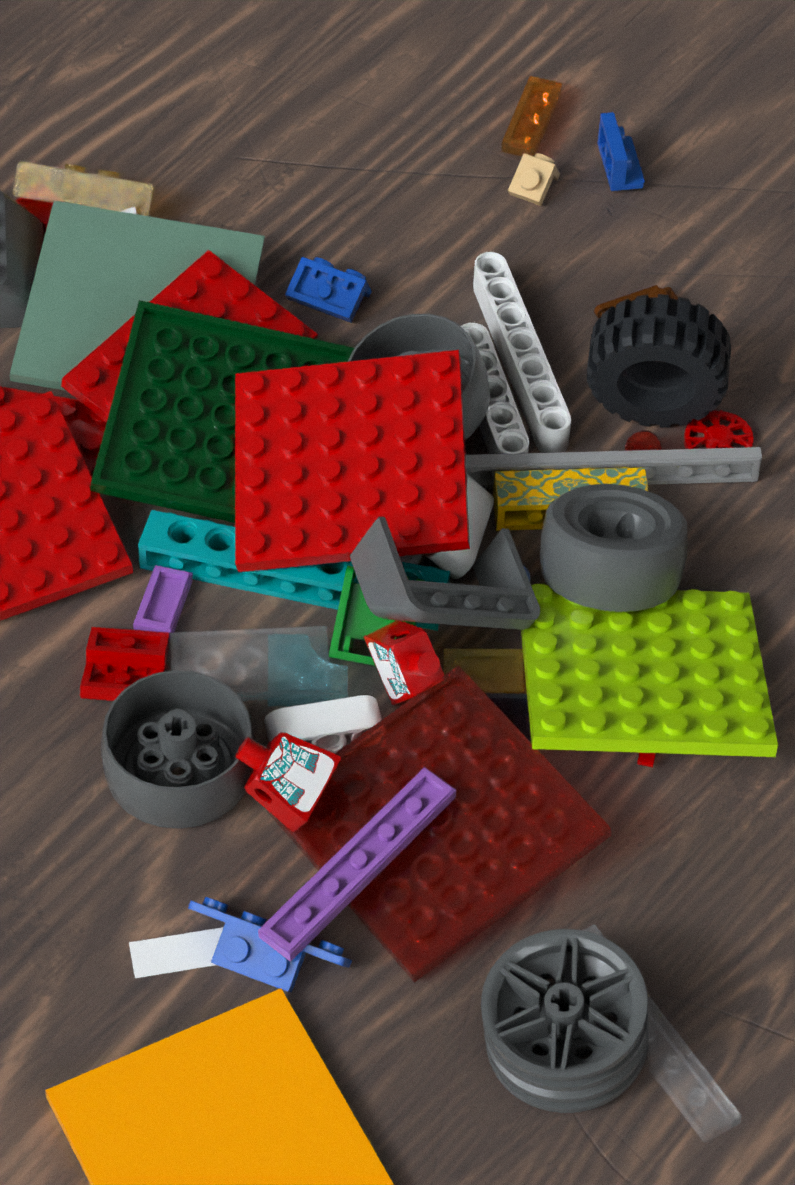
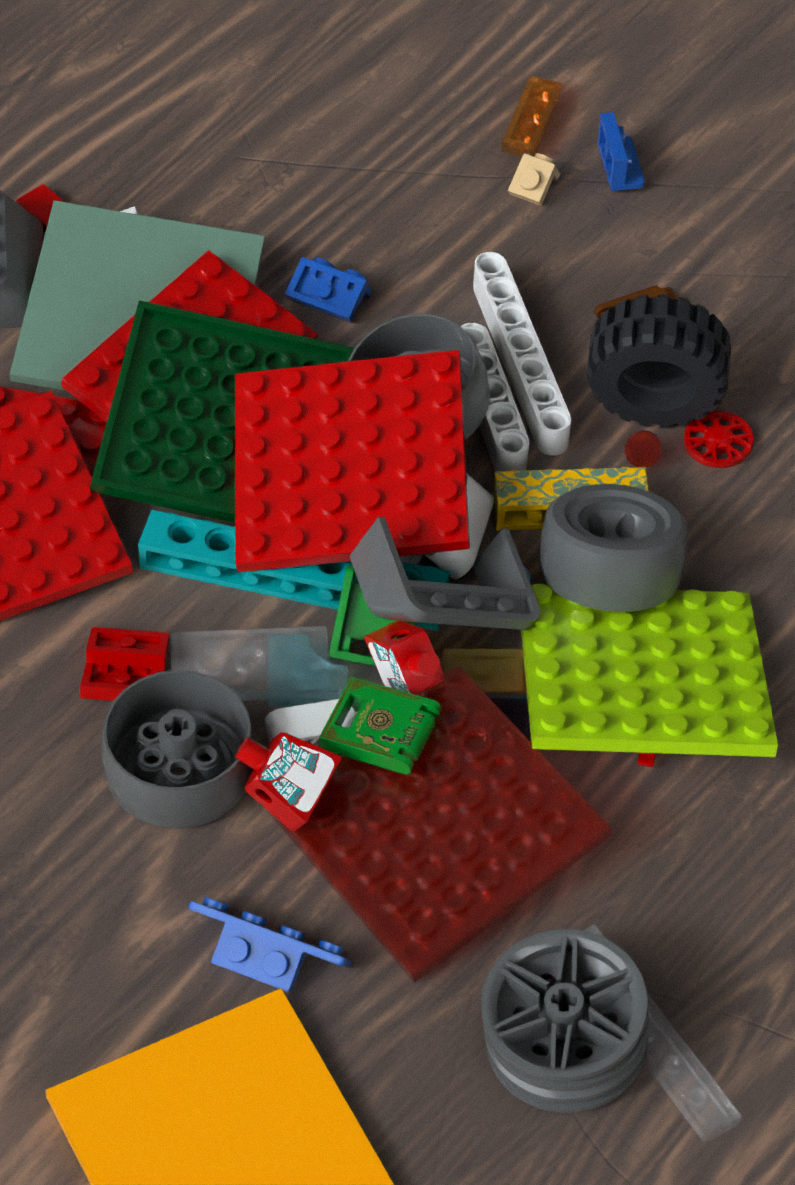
(82, 188): clear yellow bracket -> none
(163, 600): medium lavender tile -> none
(174, 952): white sticker -> none
(356, 864): medium lavender tile -> none
(387, 728): none -> green container
(661, 466): light grey tile -> none

